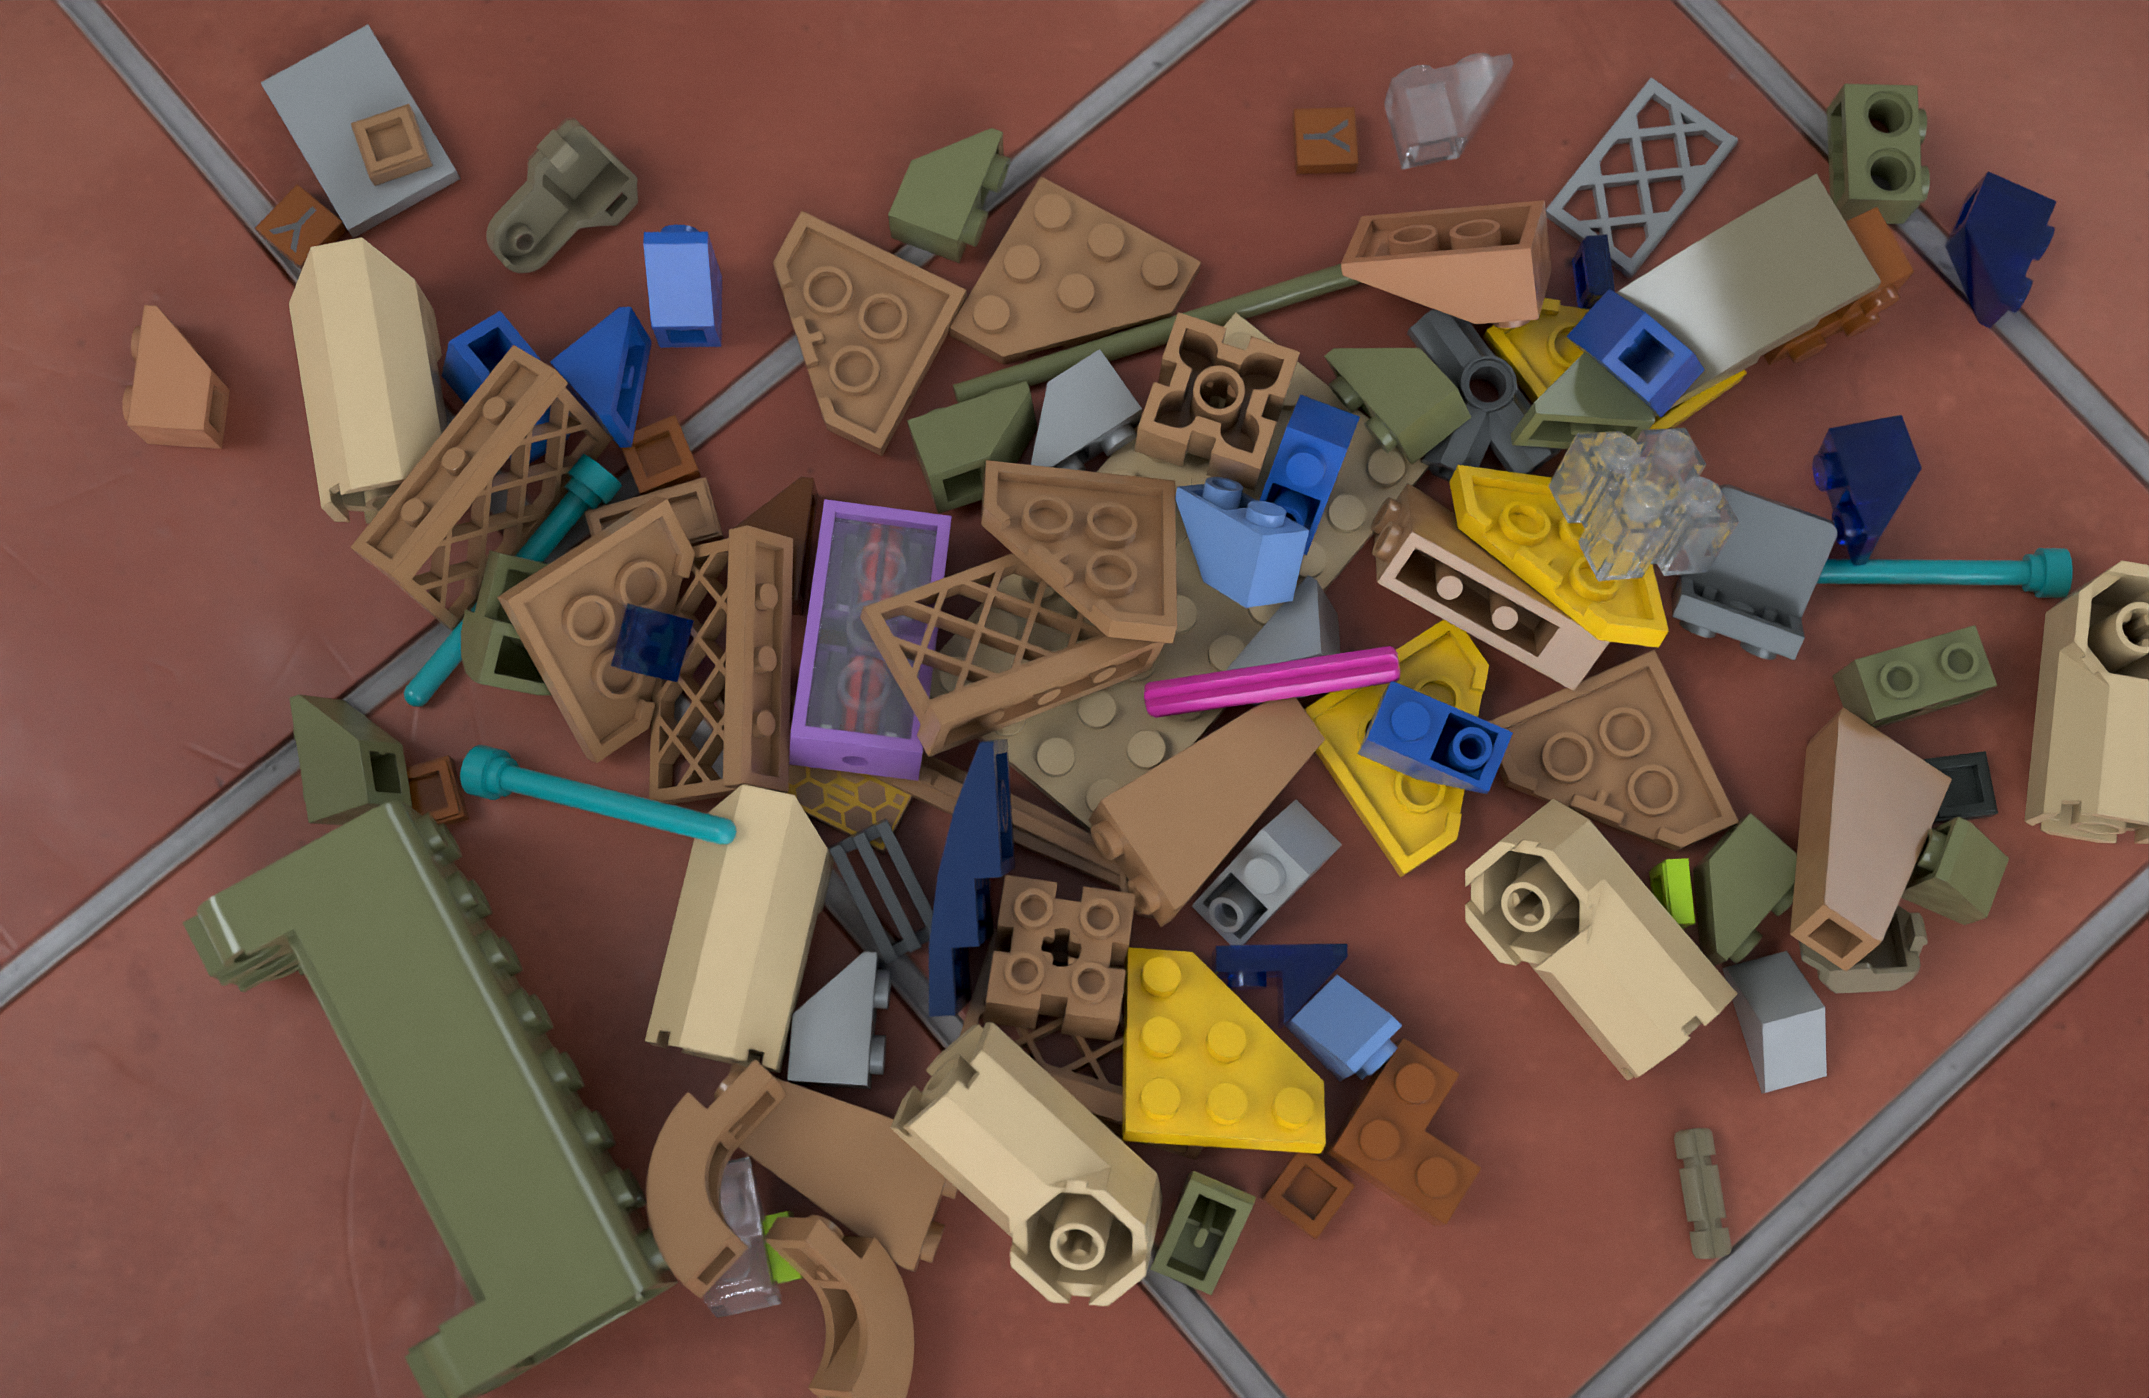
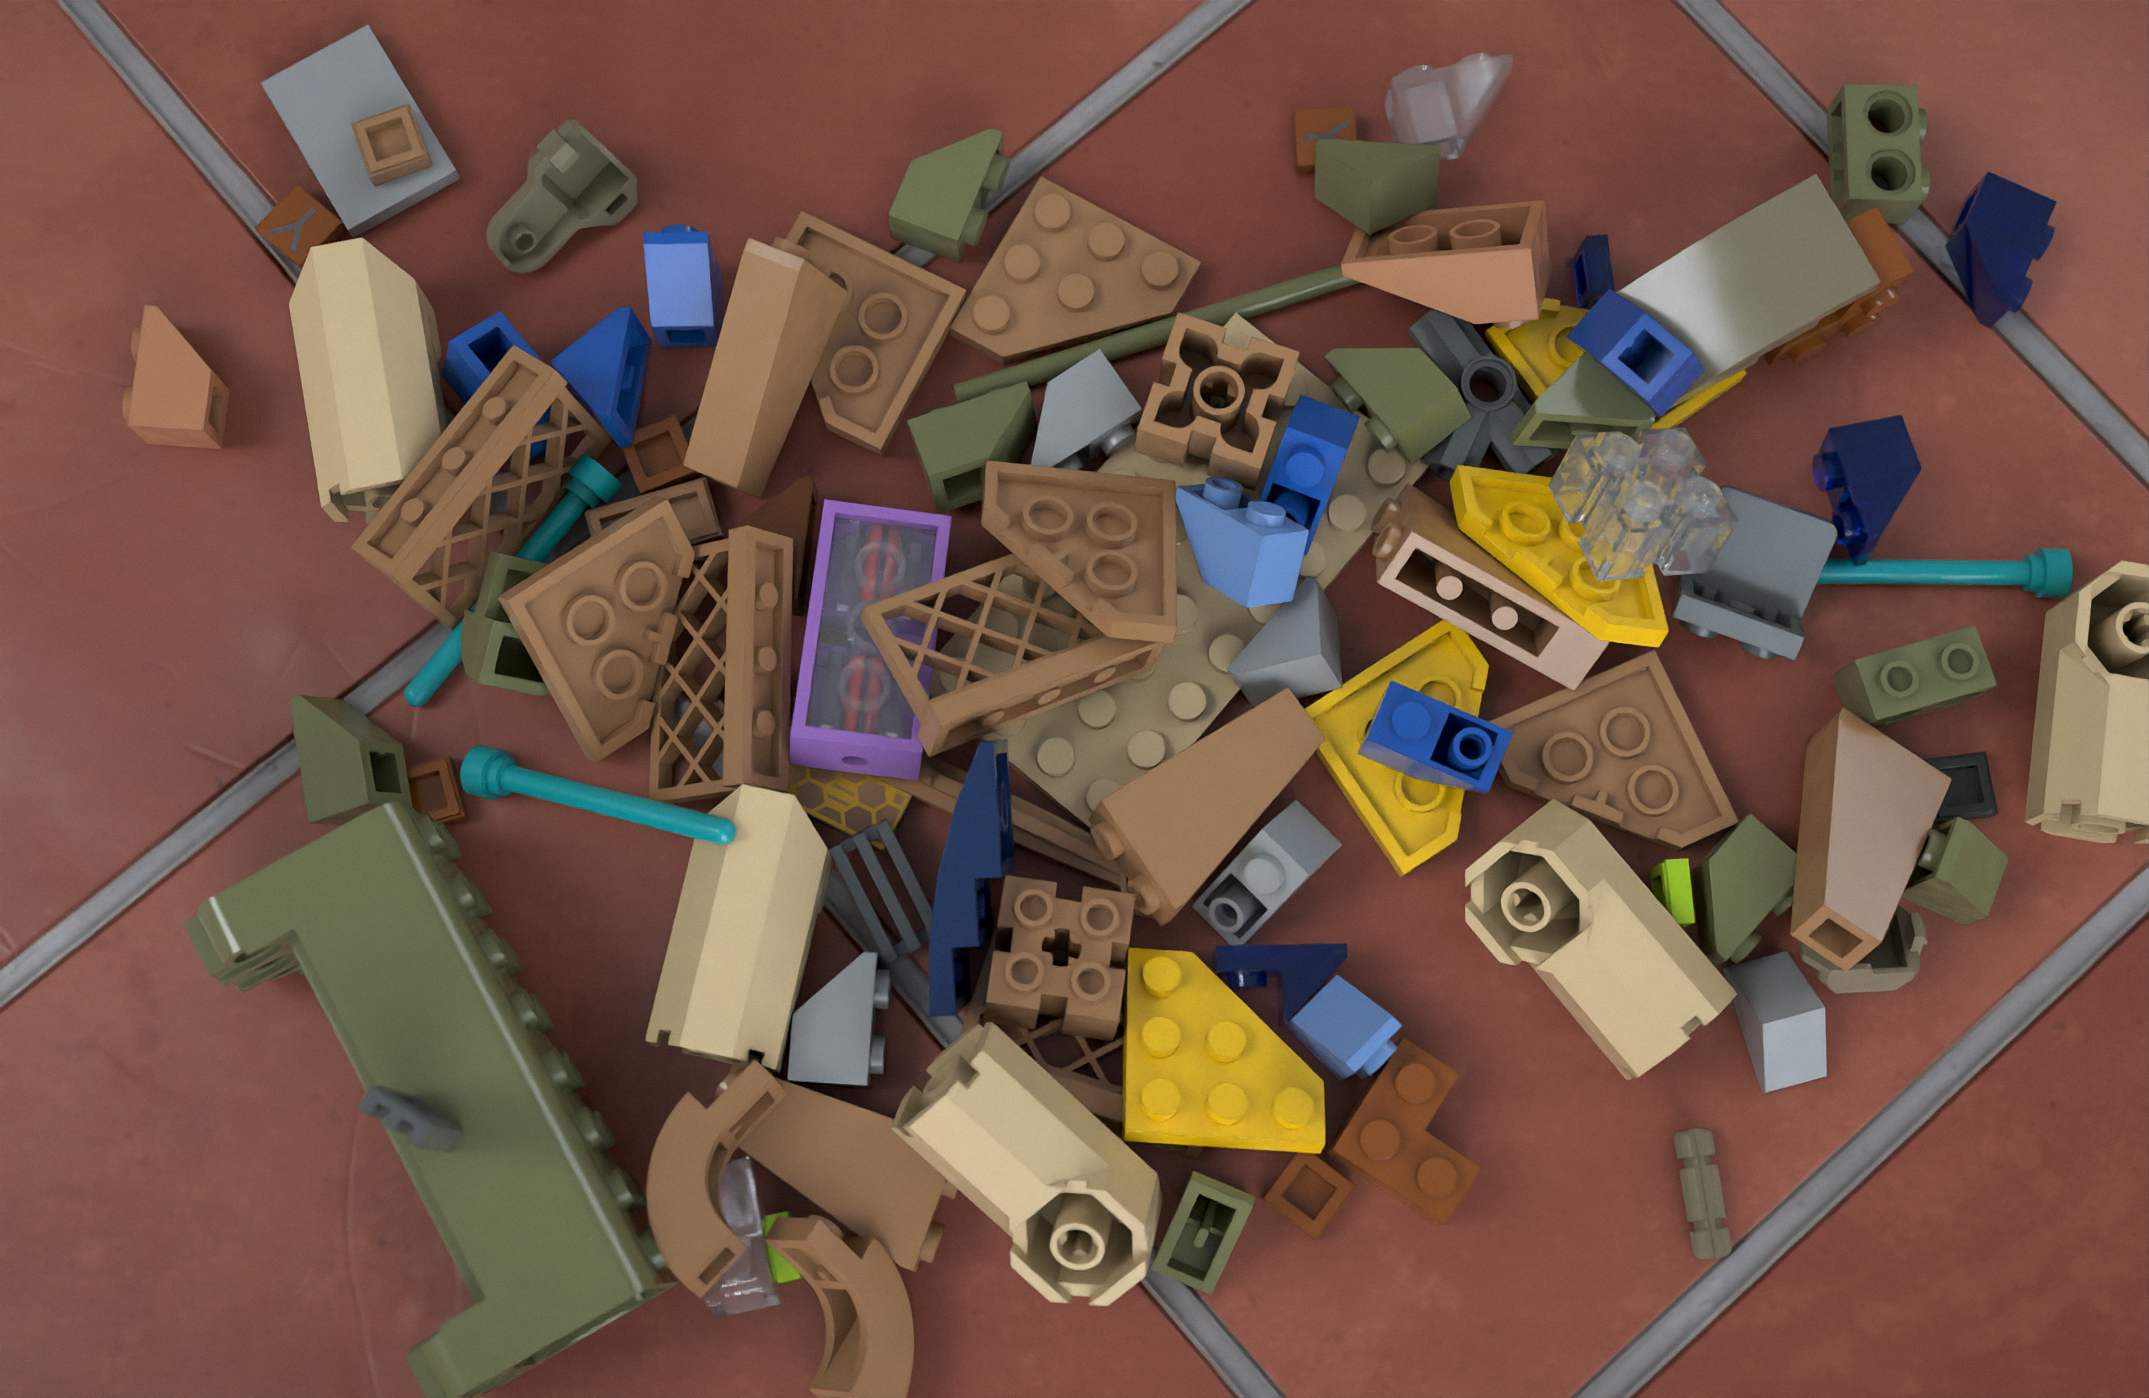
(411, 1116): none -> dark grey tile
(652, 642): clear blue tile -> none
(762, 363): none -> medium nougat slope
(1272, 682): dark pink axle -> none
(1376, 180): none -> olive slope
(1627, 131): light grey window -> none

